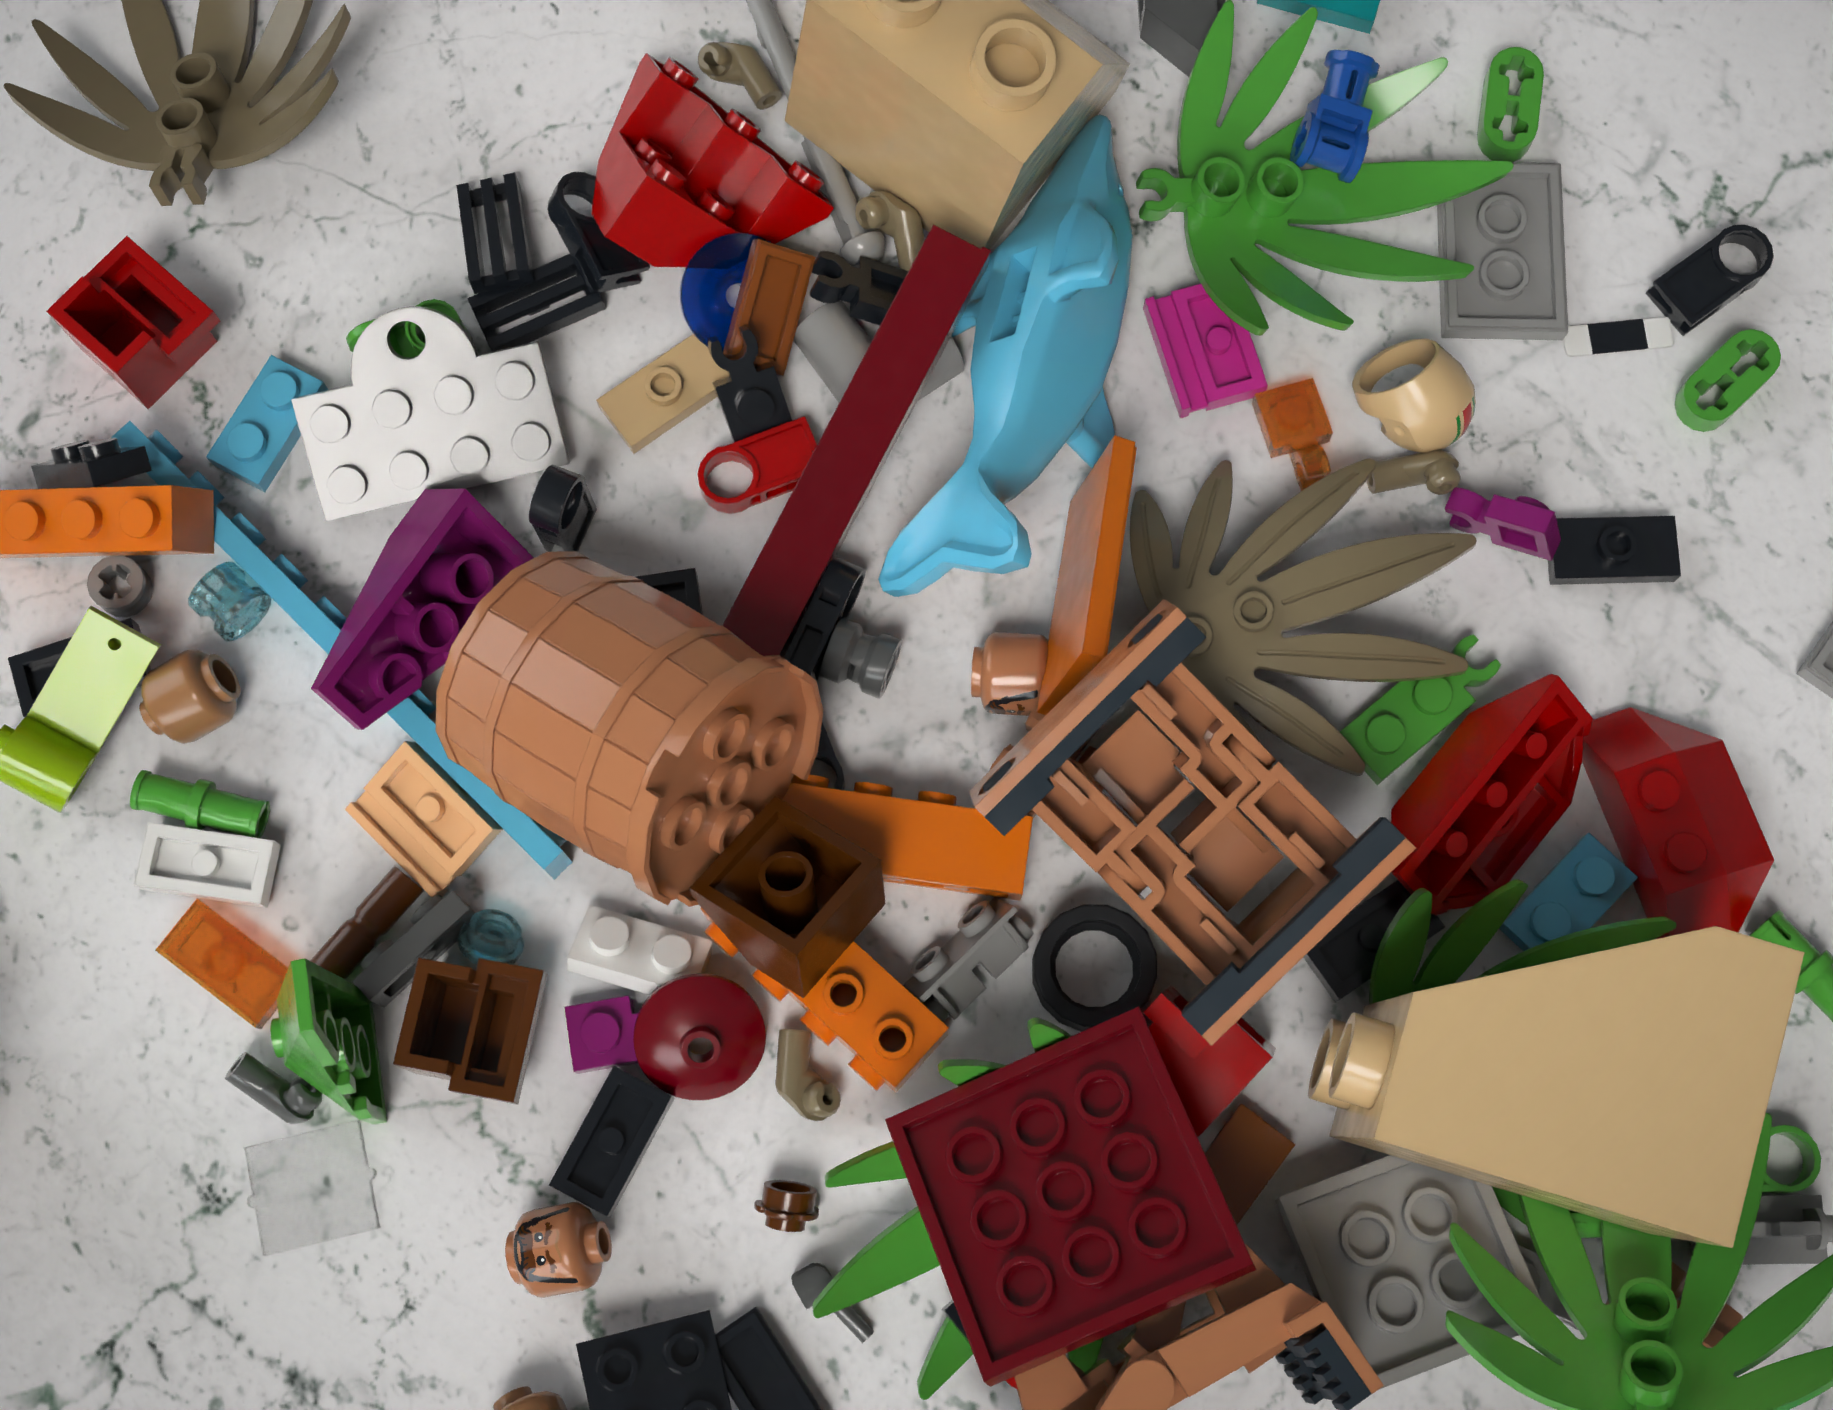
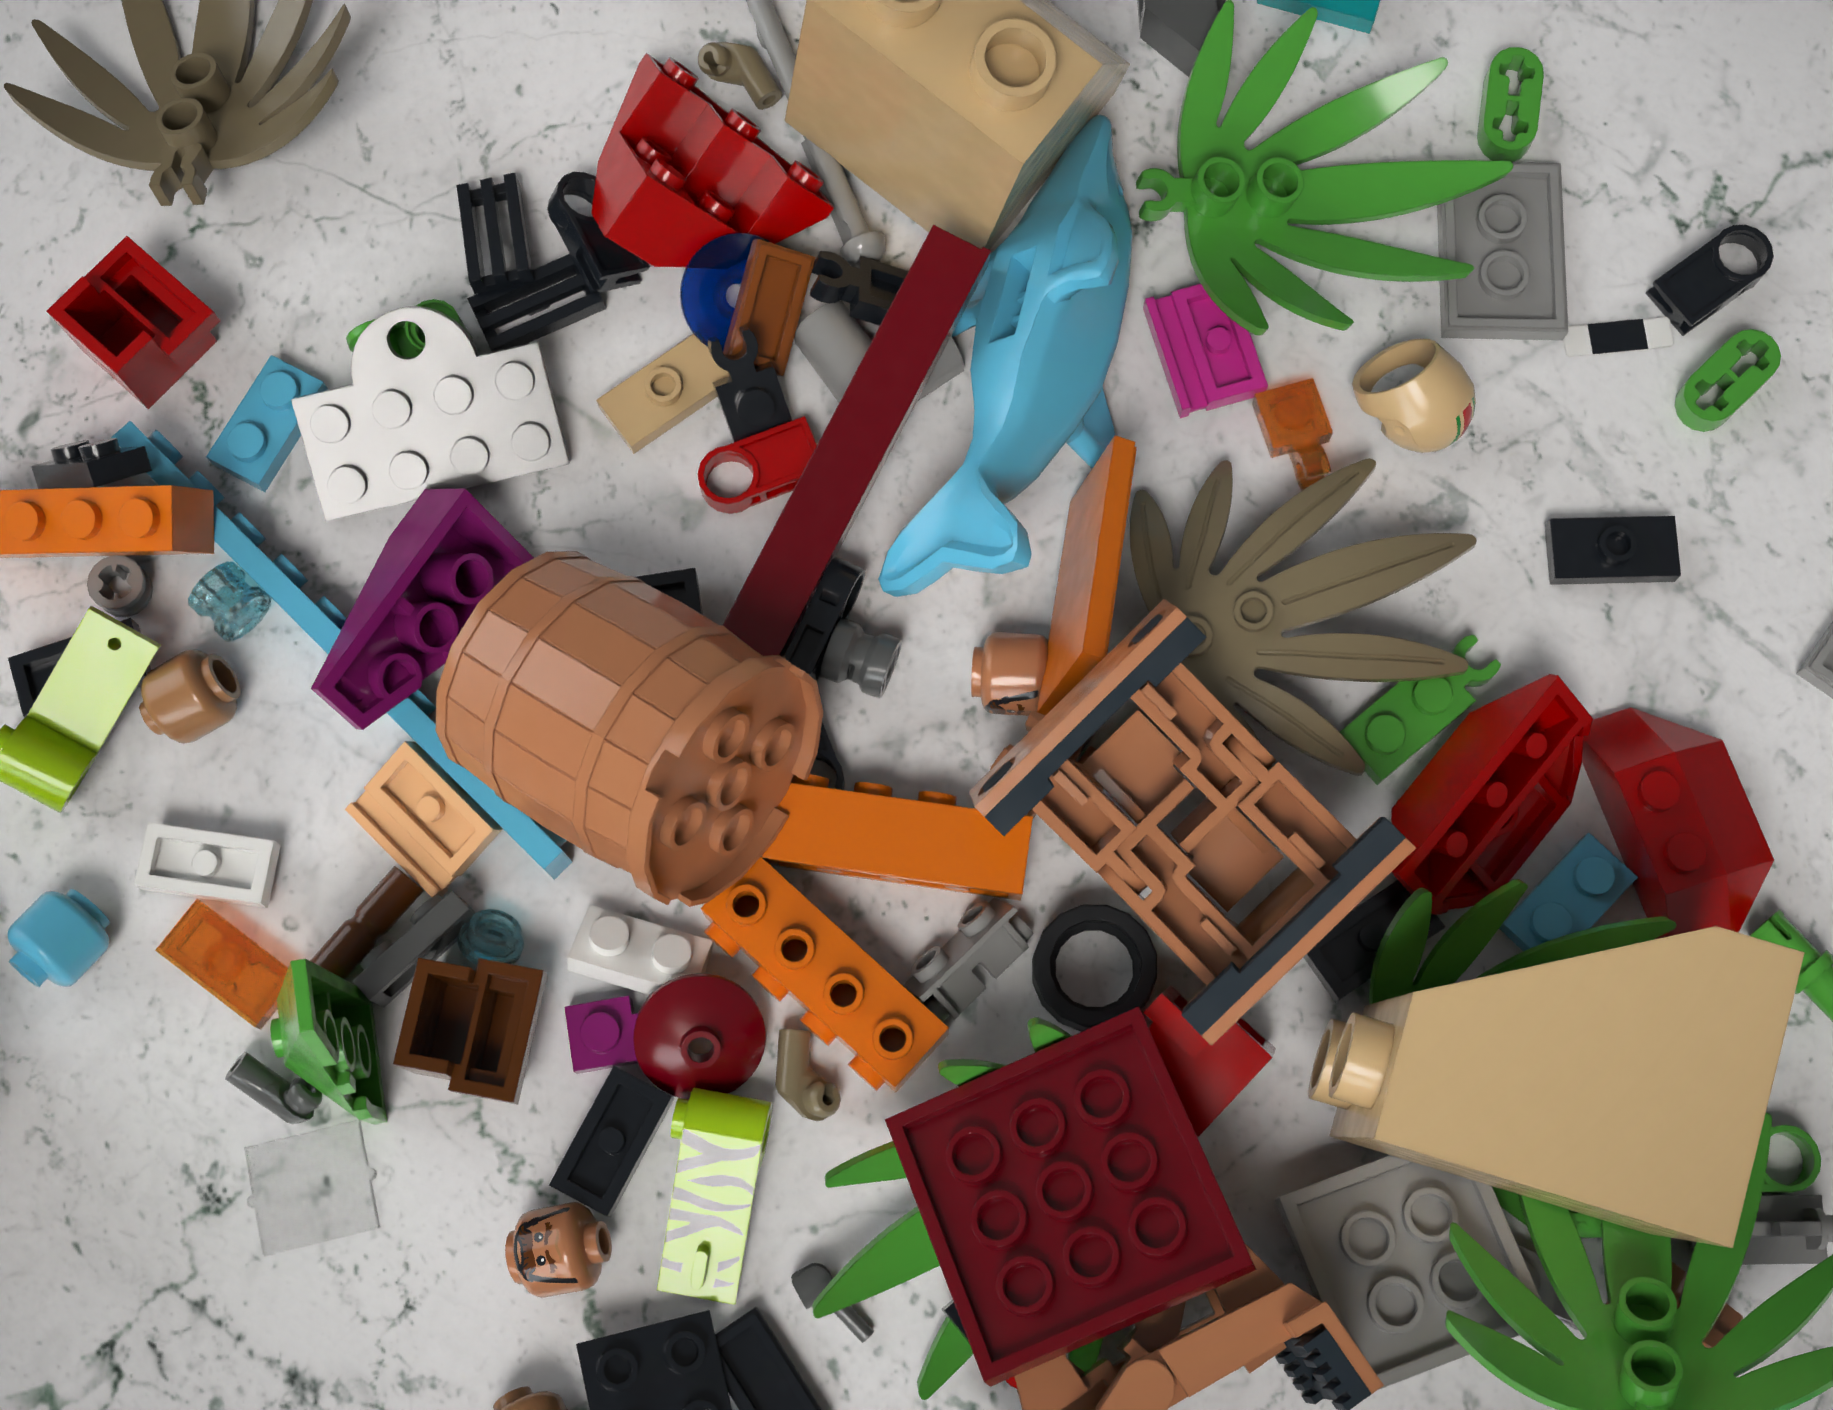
(58, 938): none -> medium azure head
(199, 804): bright green pin -> none
(561, 509): black piece -> none
(712, 1193): none -> door
(787, 1205): reddish brown plate -> none
(791, 895): reddish brown slope -> none
(895, 218): dark tan arm -> none
(1246, 1158): dark orange tile -> none
(1335, 122): blue connector -> none
(1432, 468): dark tan arm -> none
(1513, 524): magenta plate -> none

